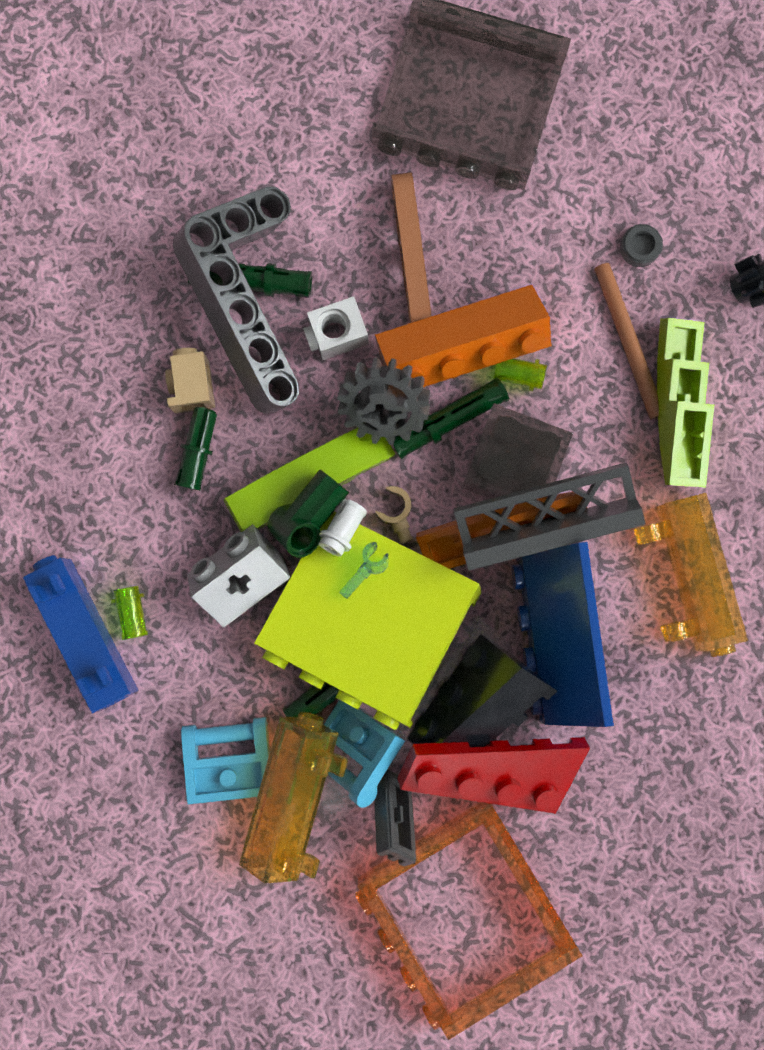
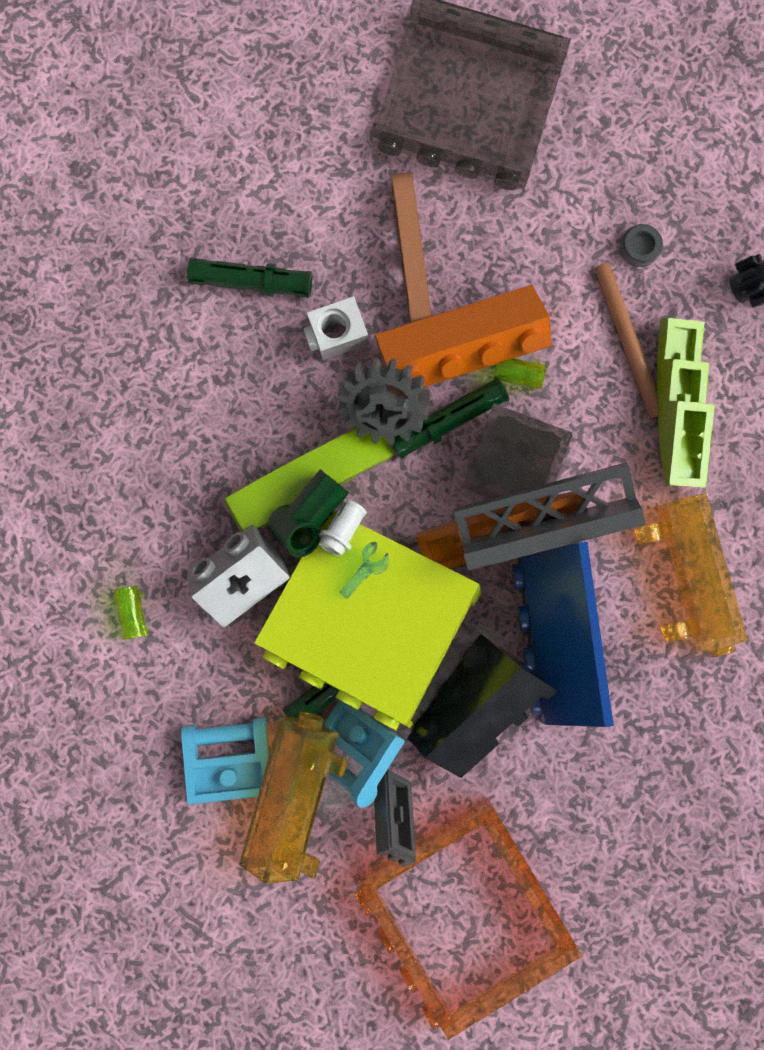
(79, 633): blue brick -> none
(189, 381): tan brick -> none
(196, 448): dark green axle -> none
(236, 292): dark grey beam -> none
(399, 523): tan piece -> none
(496, 774): red wing -> none

